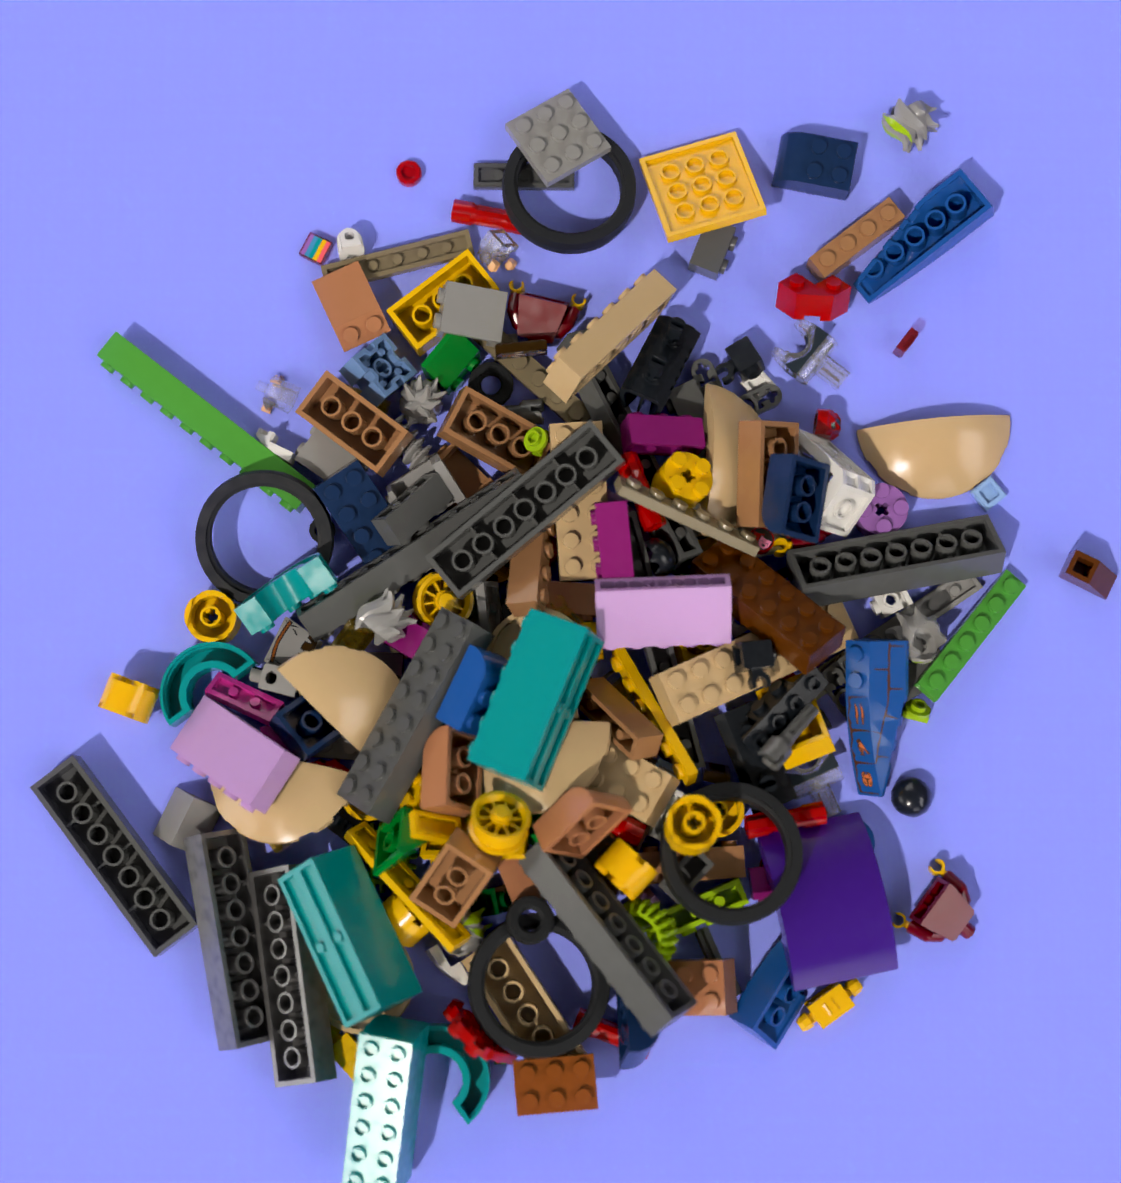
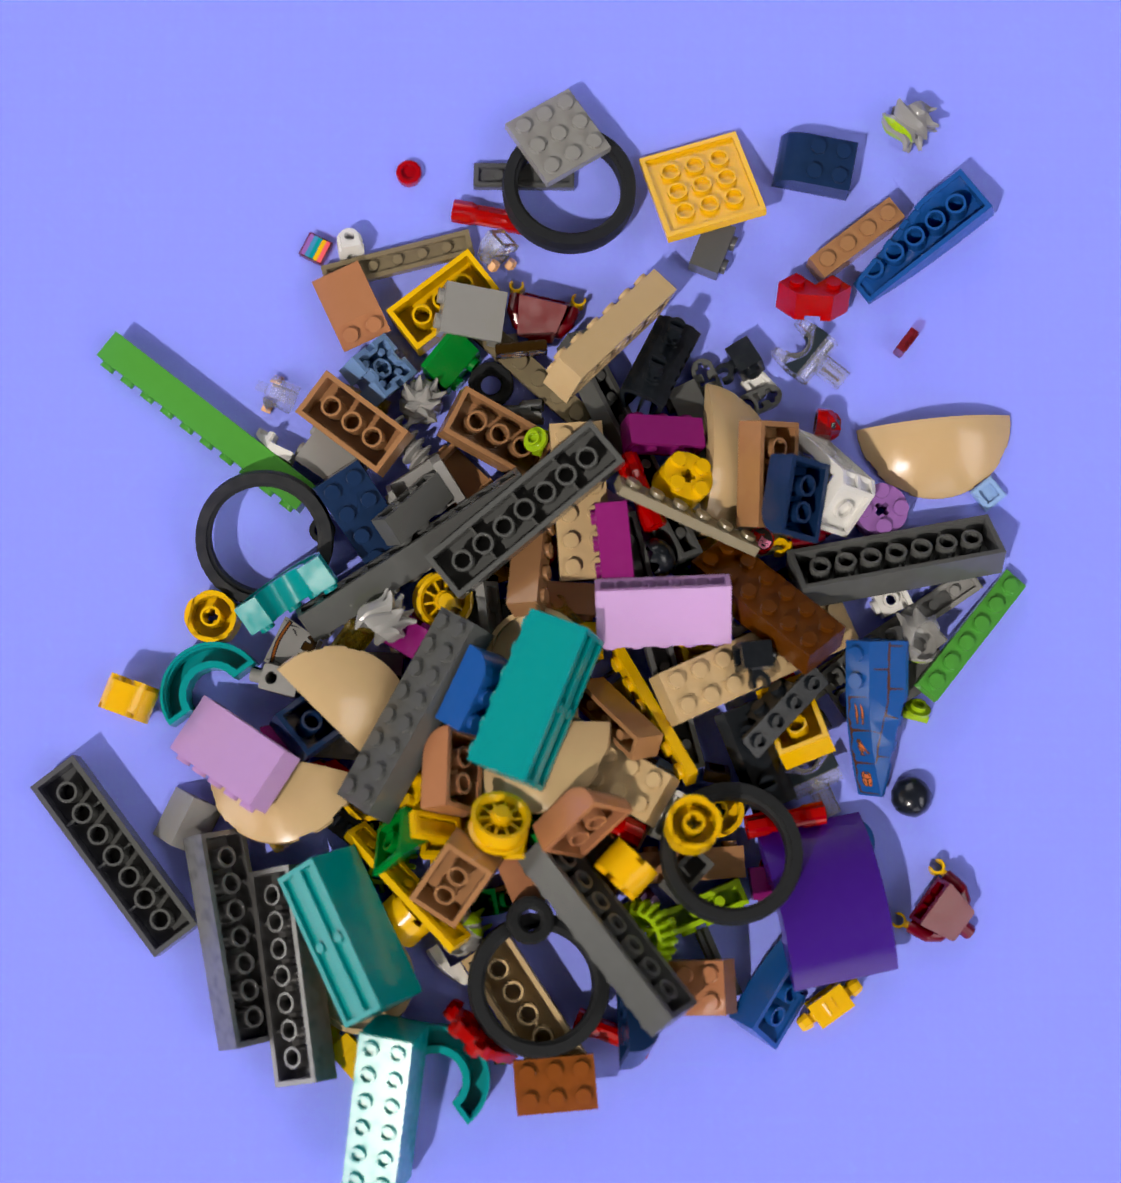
(243, 698): dark pink plate -> none
(779, 748): dark grey piece -> none
(1088, 574): slope -> none

